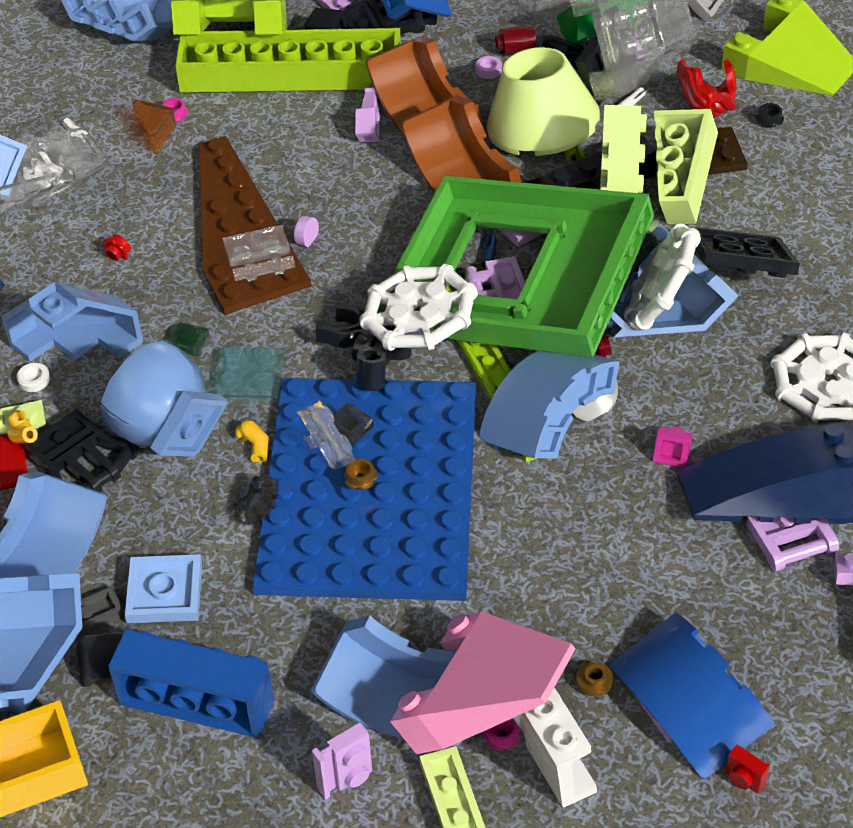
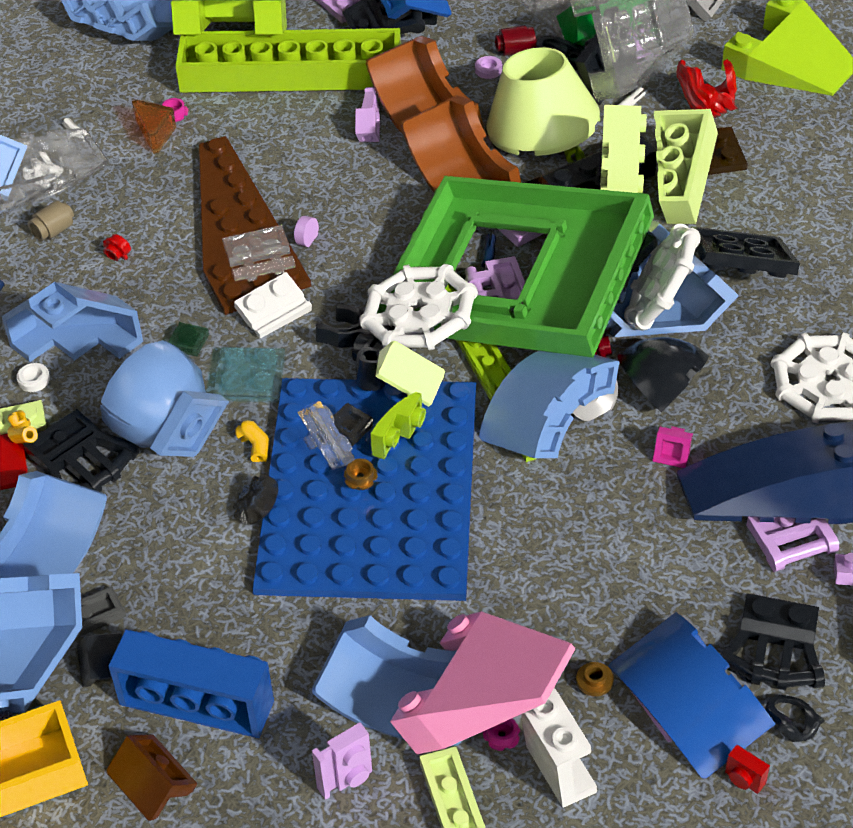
(51, 220): none -> dark tan brick
(149, 774): none -> reddish brown panel
(164, 589): light blue plate -> none
(272, 305): none -> white plate
(326, 19): black panel -> none
(397, 422): none -> lime slope
(409, 371): none -> yellowish green slope
(662, 367): none -> black brick
(770, 115): black plate -> none
(780, 624): none -> black plate
(786, 725): none -> black piece

